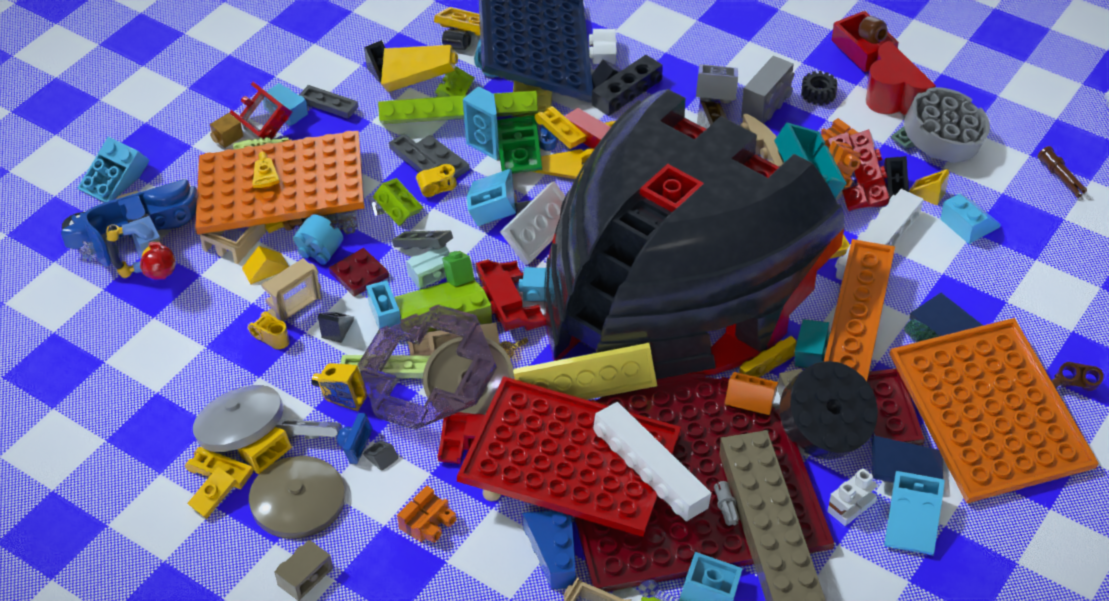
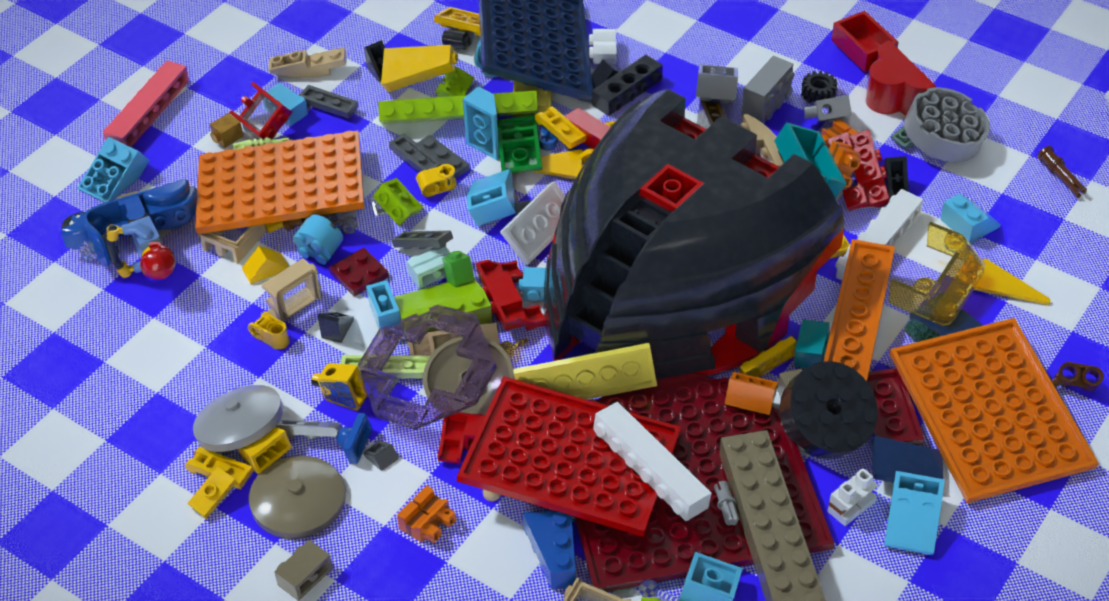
(148, 104): none -> coral brick
(266, 177): yellow piece -> none
(301, 65): none -> tan slope
(837, 108): none -> light grey torso
(873, 29): reddish brown head -> none
(931, 187): yellow slope -> none
(944, 298): none -> clear yellow windscreen
(1000, 282): none -> yellow flag

